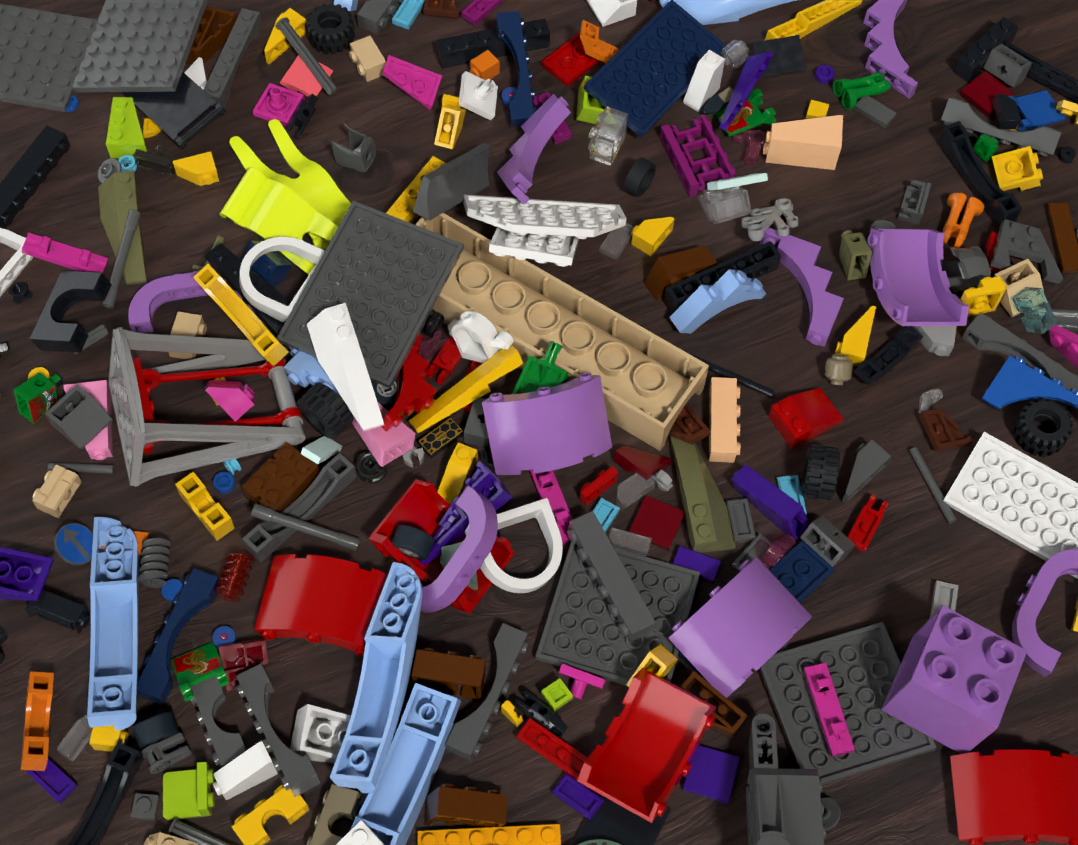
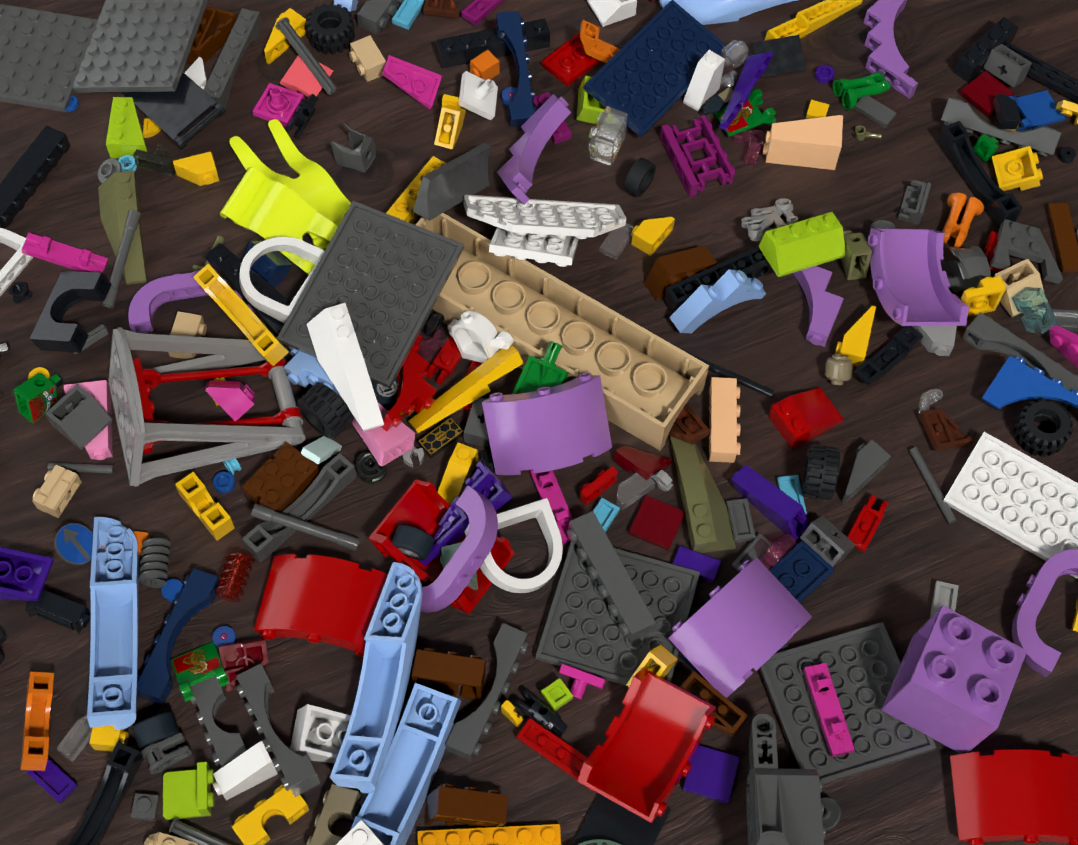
(578, 797): dark purple tile -> none
(630, 542): clear piece -> none
(725, 204): clear slope -> none
(728, 78): none -> clear arm
(737, 181): light aqua tile -> none
(804, 244): none -> lime slope
(861, 133): none -> olive hand

